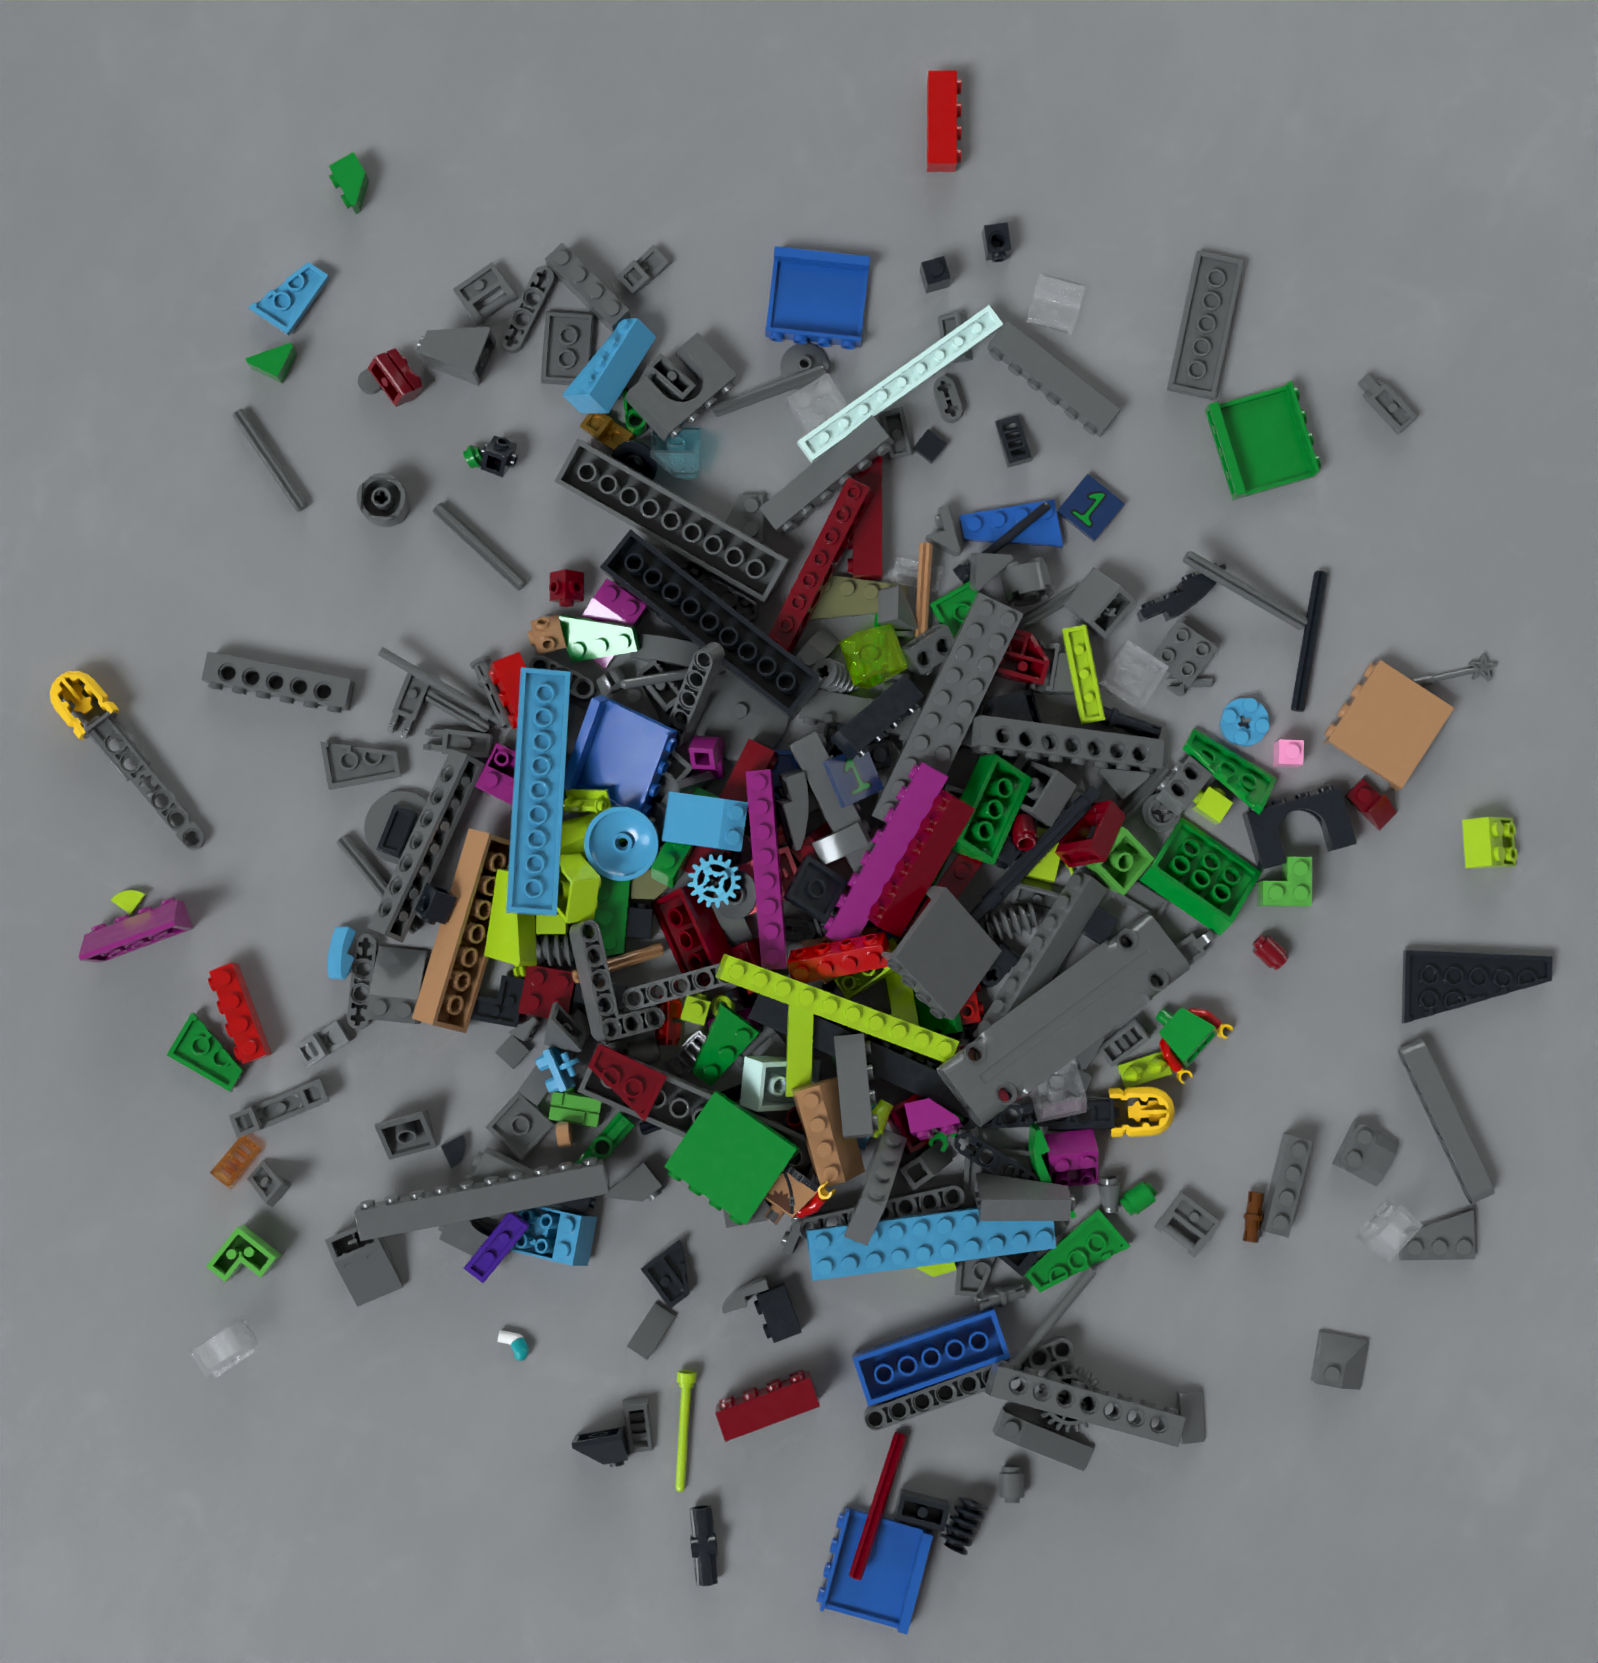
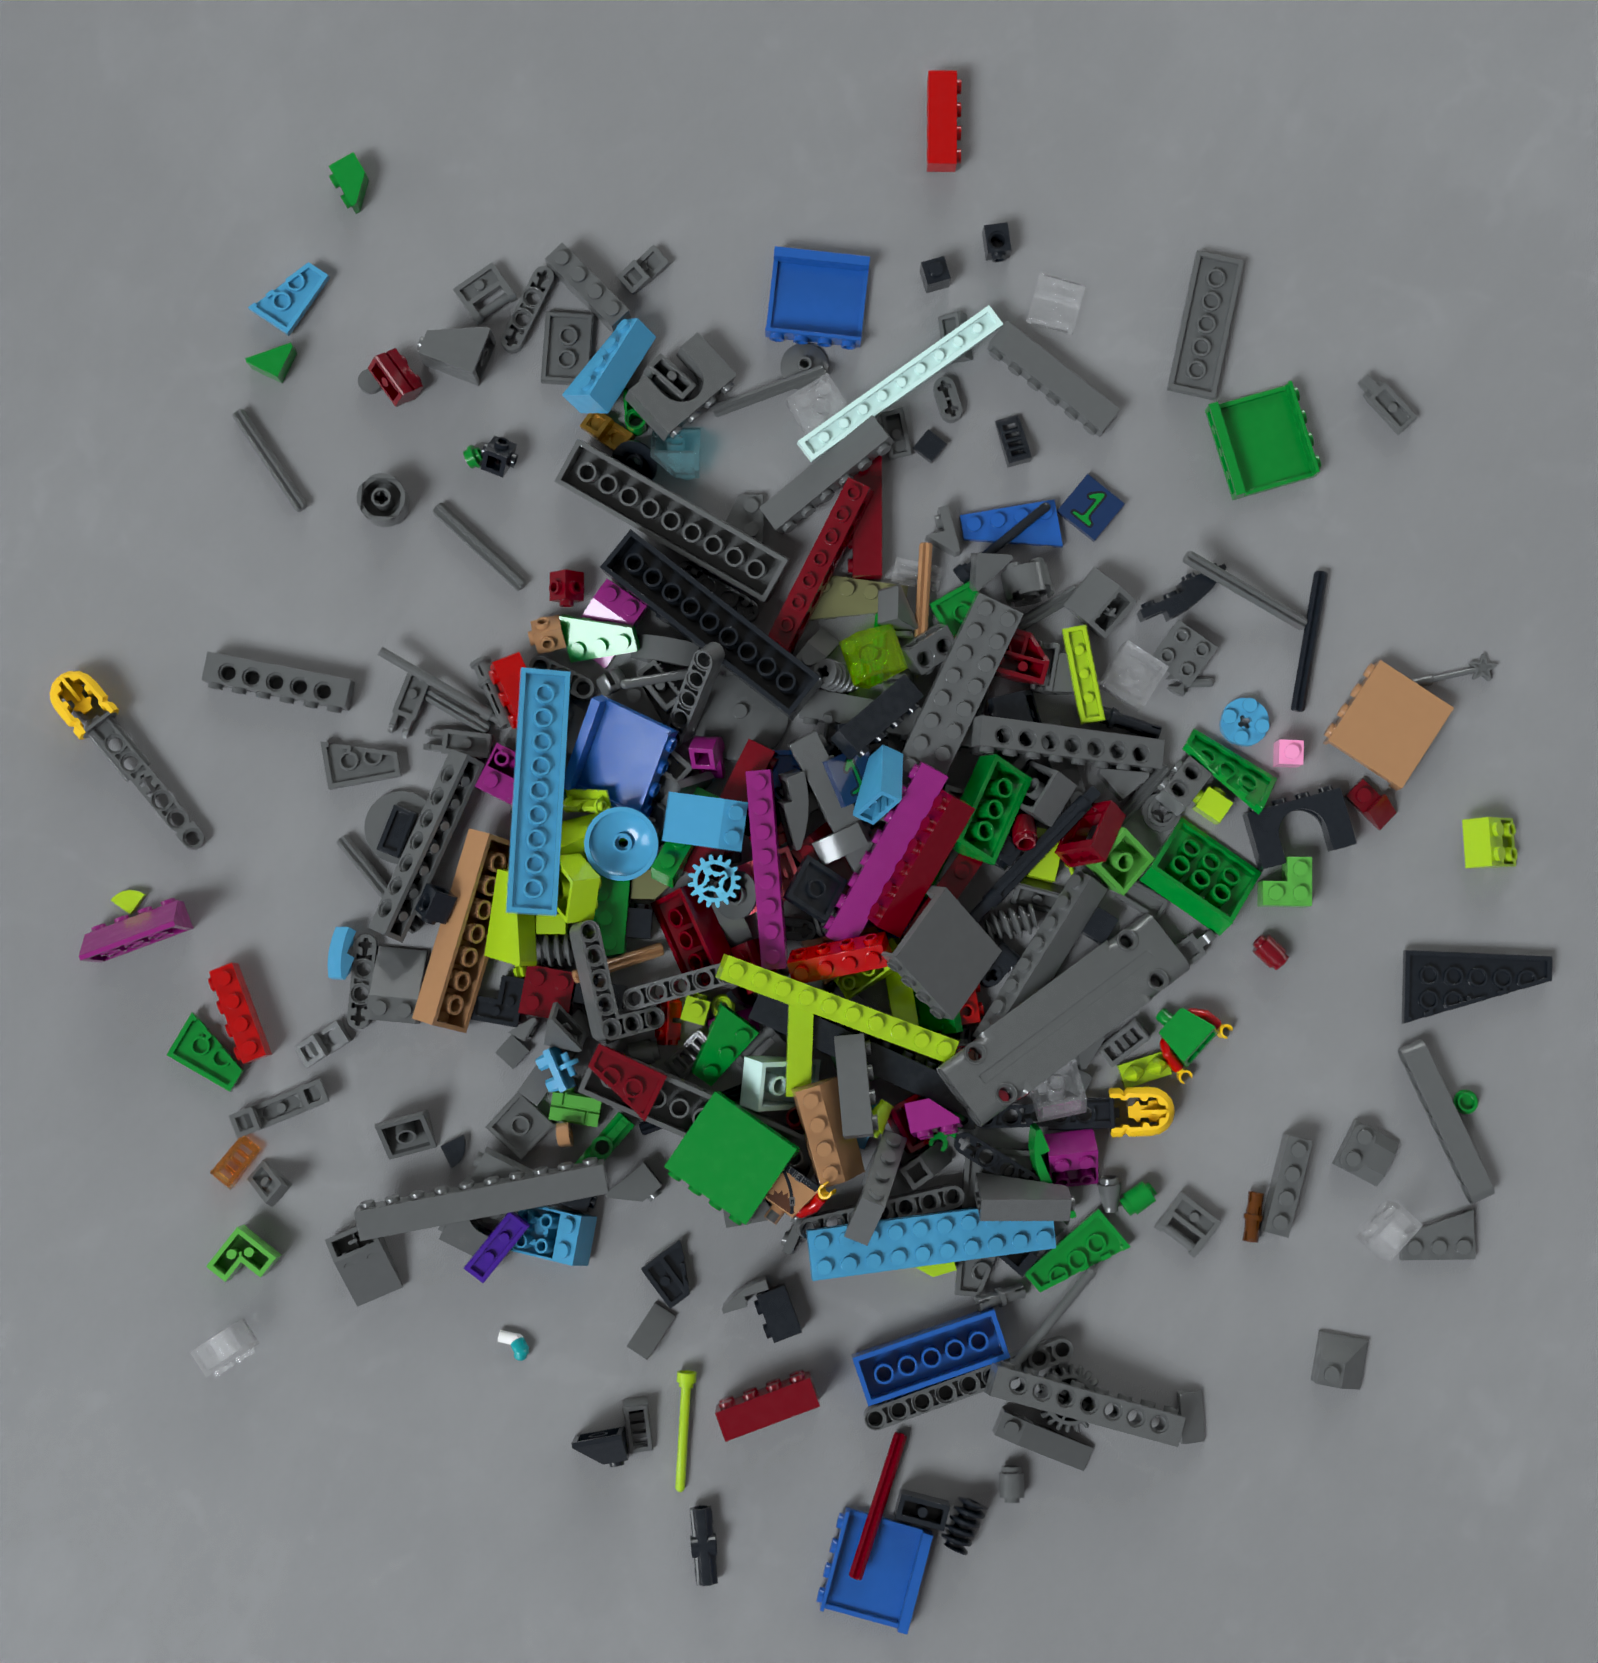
(880, 785): none -> dark azure slope
(1465, 1101): none -> green plate

